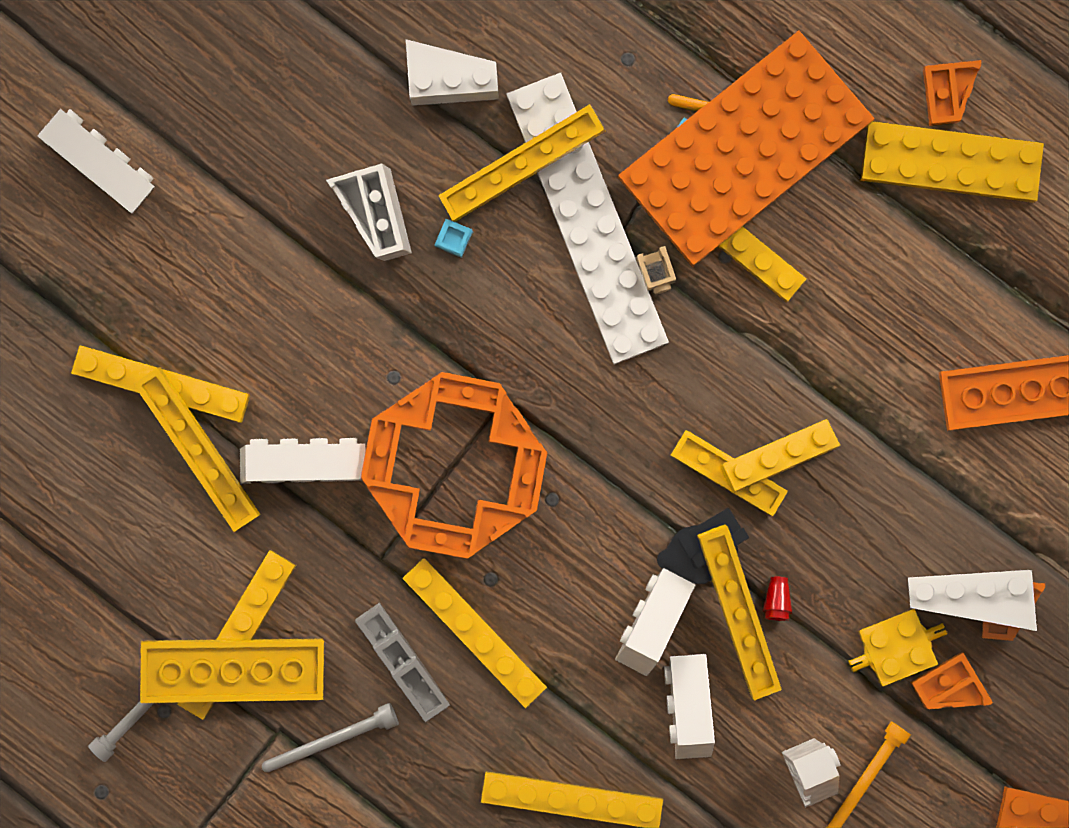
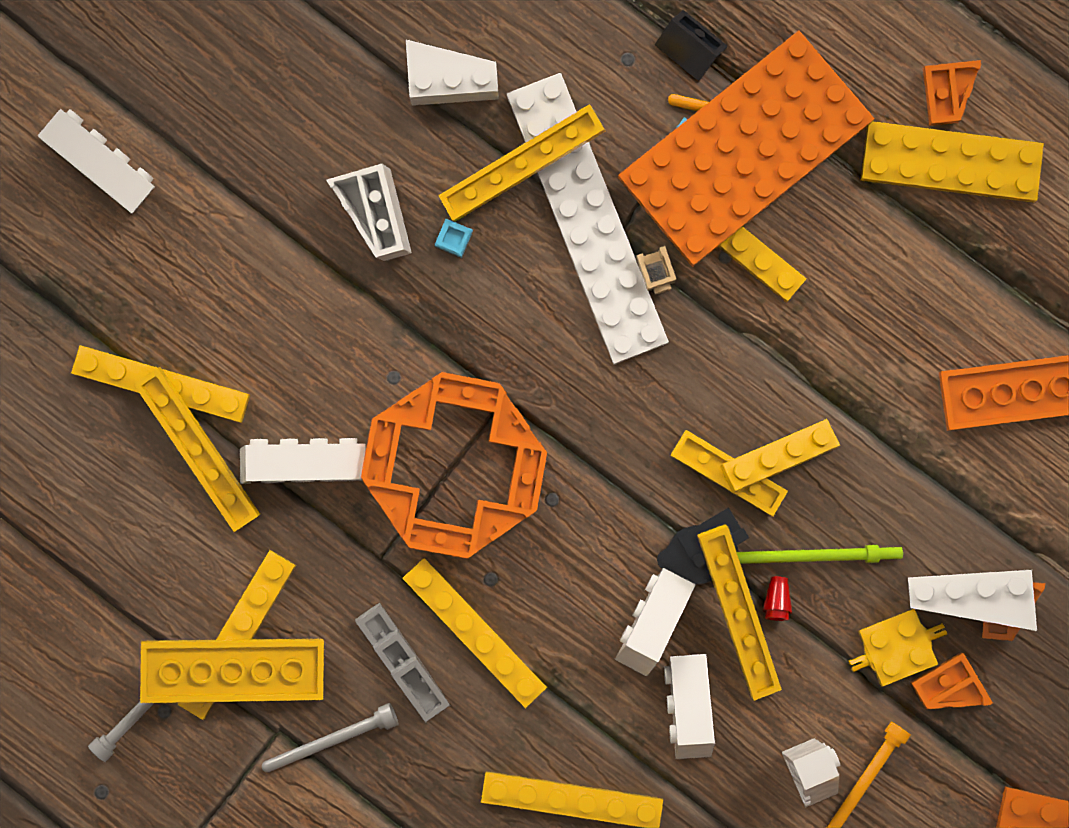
(690, 44): none -> black panel
(870, 554): none -> lime bar

